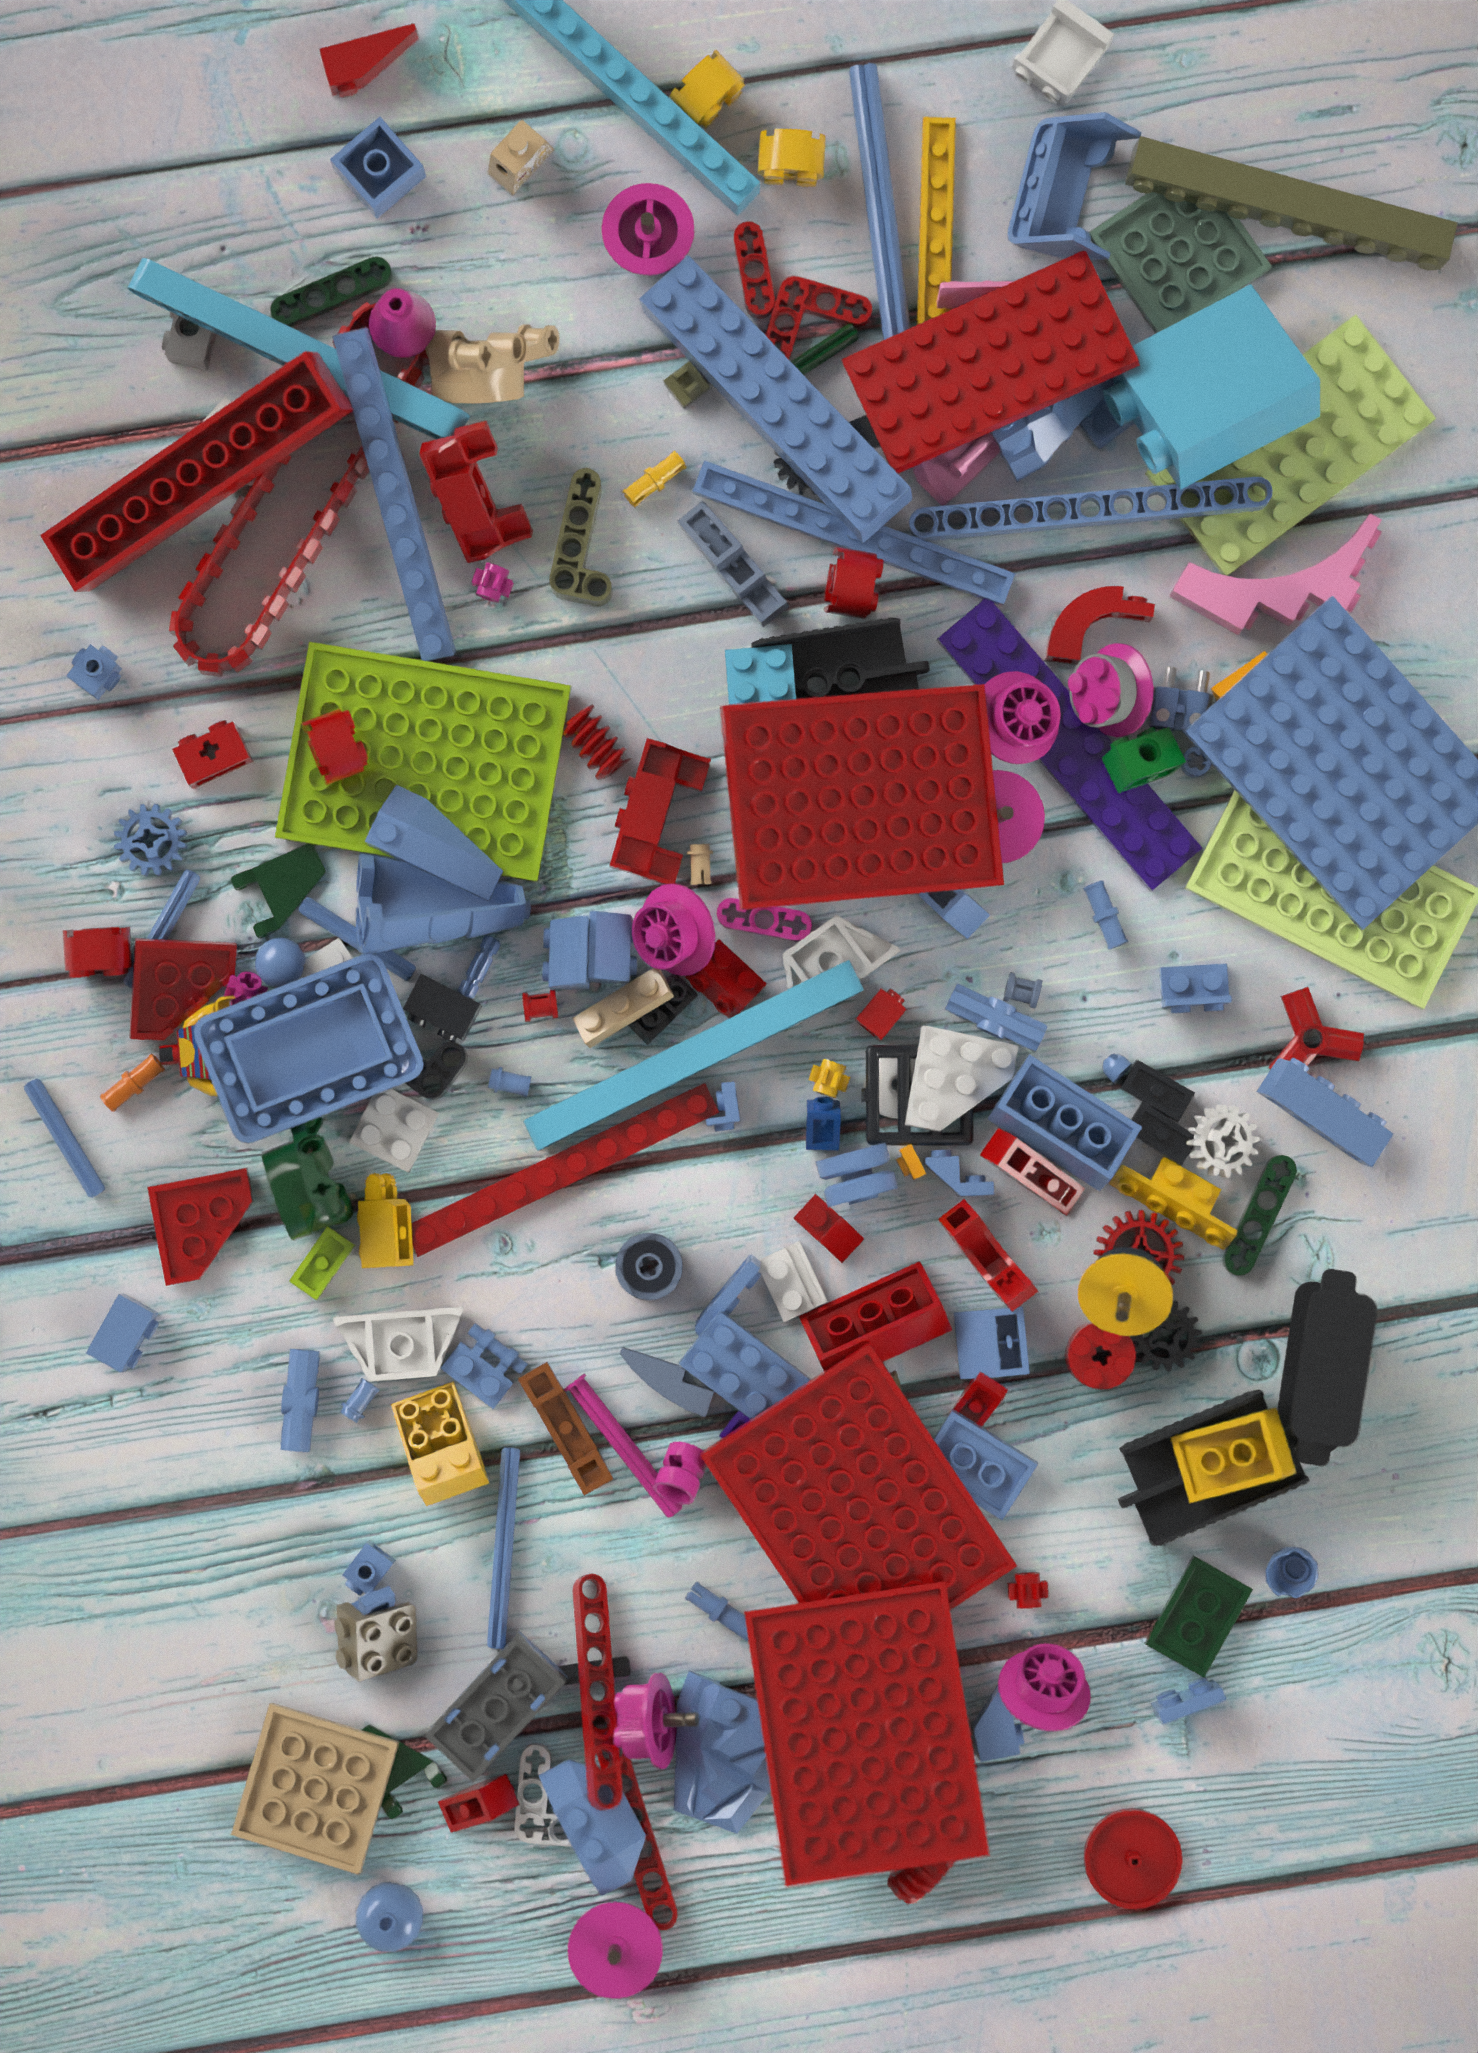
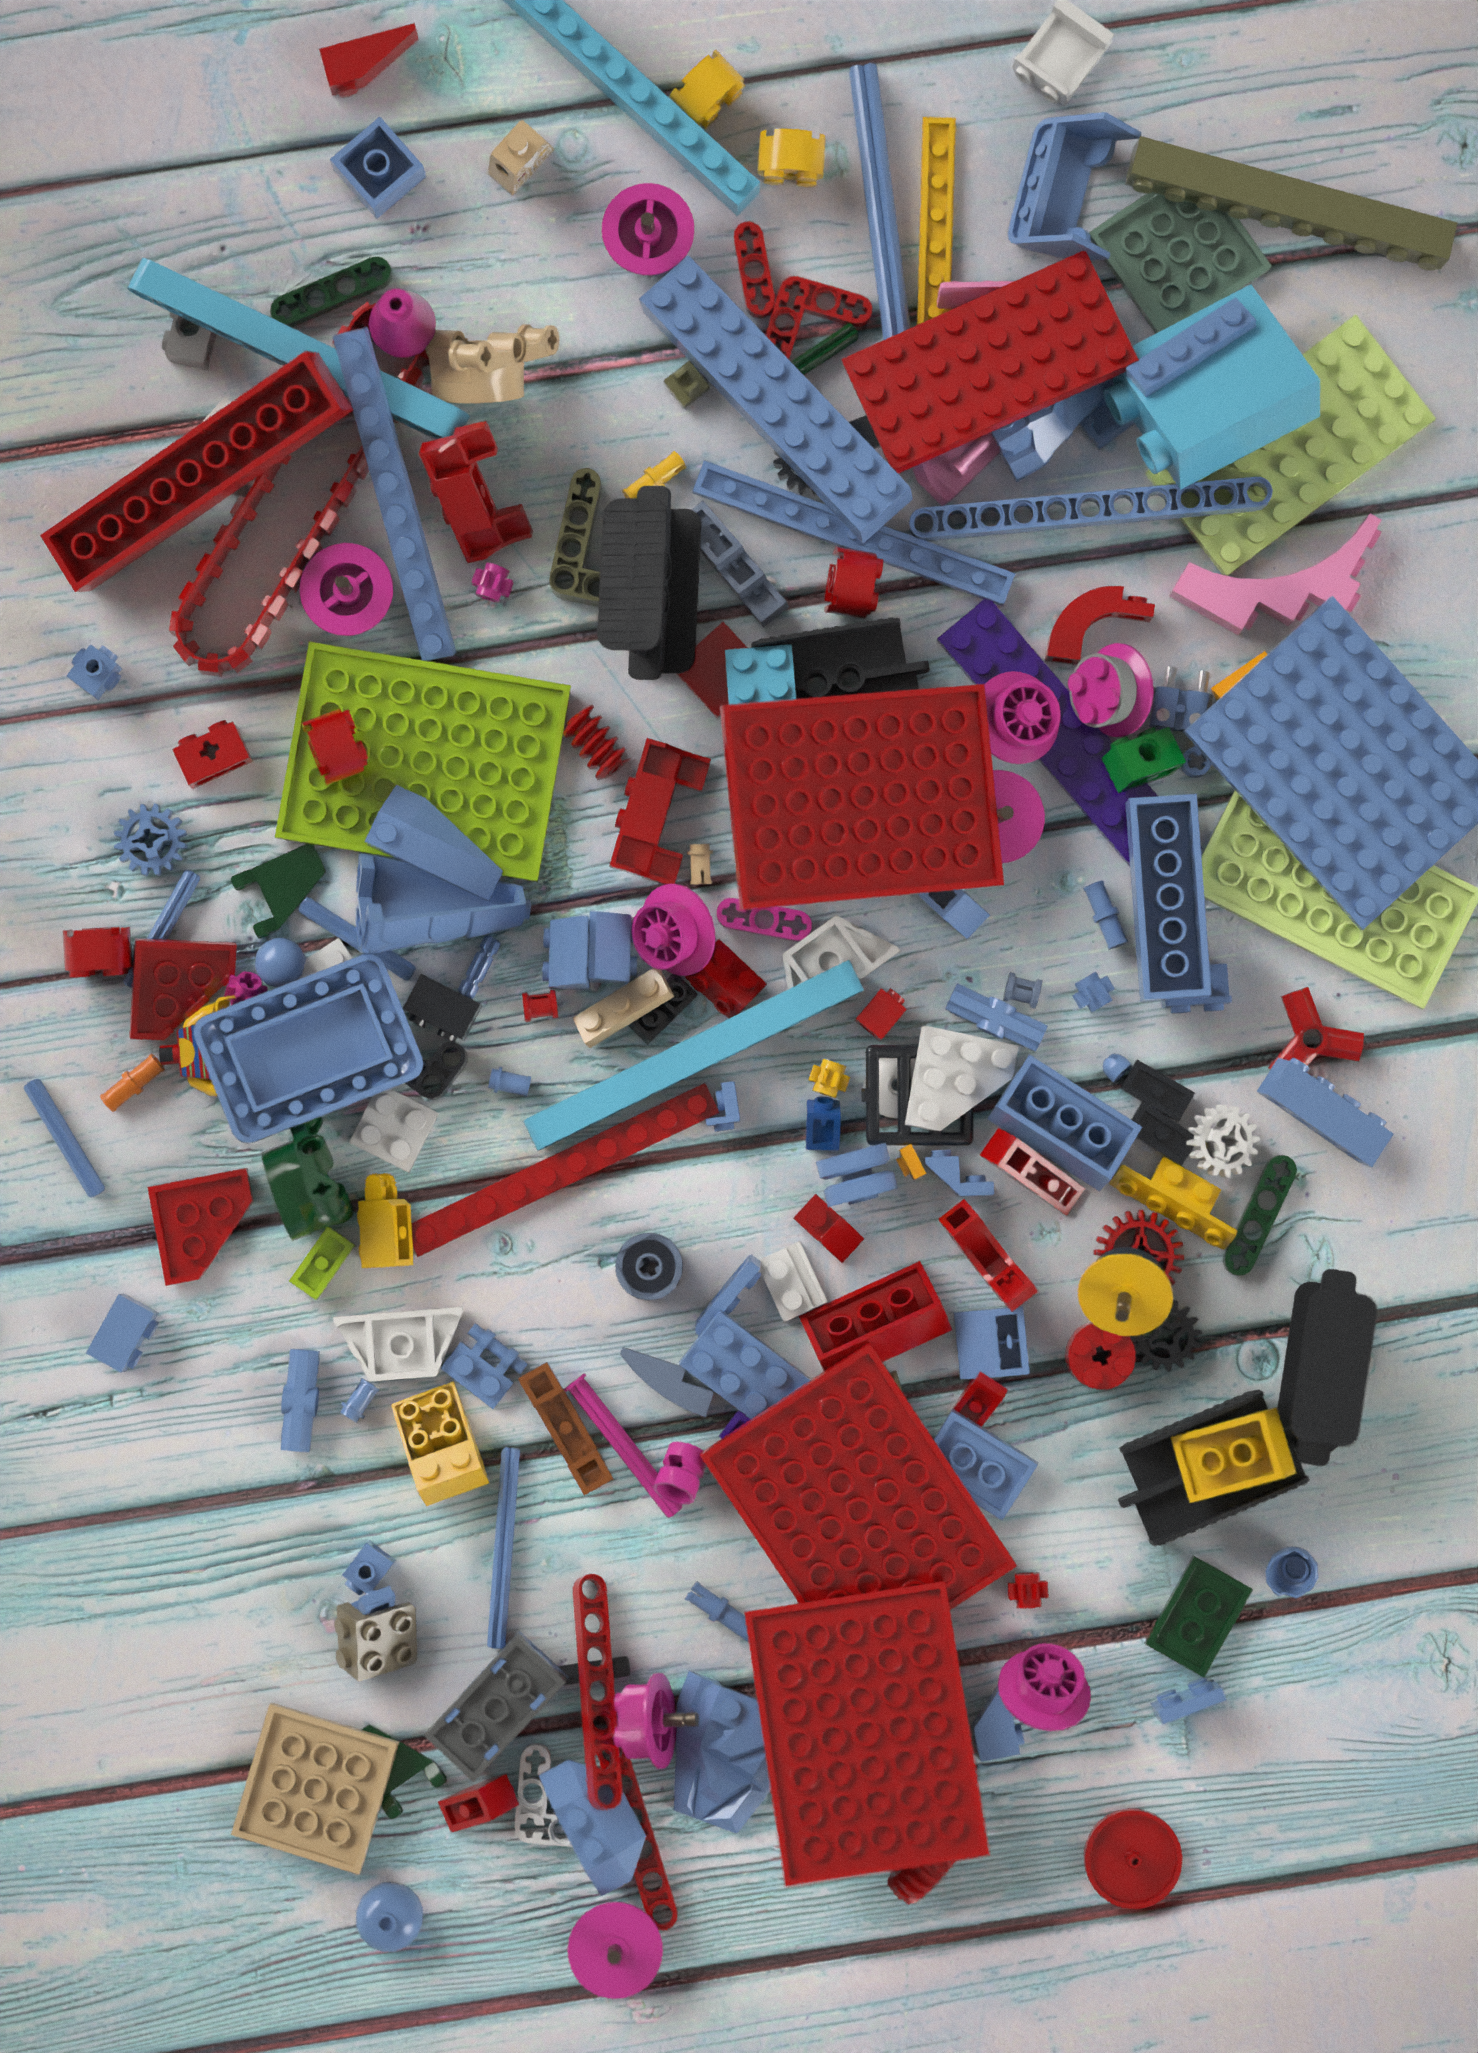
(346, 589): none -> dark pink piece
(650, 583): none -> black piece
(708, 673): none -> red slope
(1093, 992): none -> medium blue gear
(1168, 897): none -> medium blue brick
(1190, 347): none -> medium blue plate

